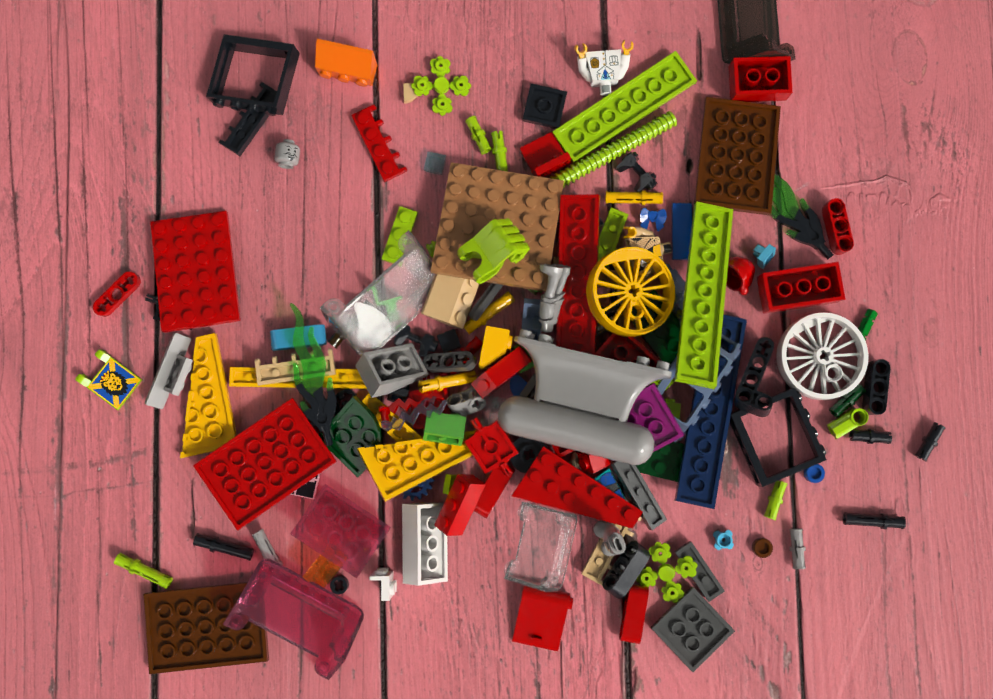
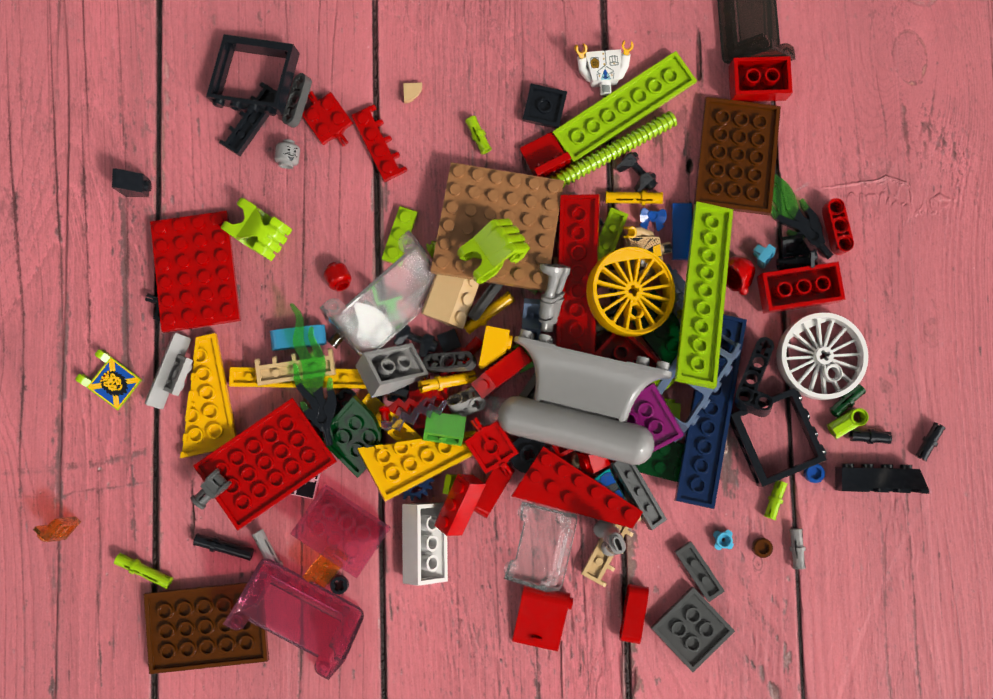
(57, 529): none -> clear orange bracket
(110, 308): red beam -> none
(131, 183): none -> black slope
(212, 487): none -> dark grey connector
(258, 230): none -> lime piece
(294, 112): none -> dark grey beam
(327, 118): none -> red plate
(337, 276): none -> red head
(345, 62): orange slope -> none
(388, 584): white bracket -> none
(434, 163): clear light blue tile -> none
(441, 85): lime plant -> none
(499, 151): lime pin -> none
(517, 385): blue tile -> none
(626, 569): black beam -> none
(667, 572): lime plant -> none
(793, 262): none -> black pin
(799, 245): none -> black bracket
(867, 323): green axle -> none
(880, 479): none -> black wedge
(882, 380): black beam -> none
(882, 521): black pin -> none

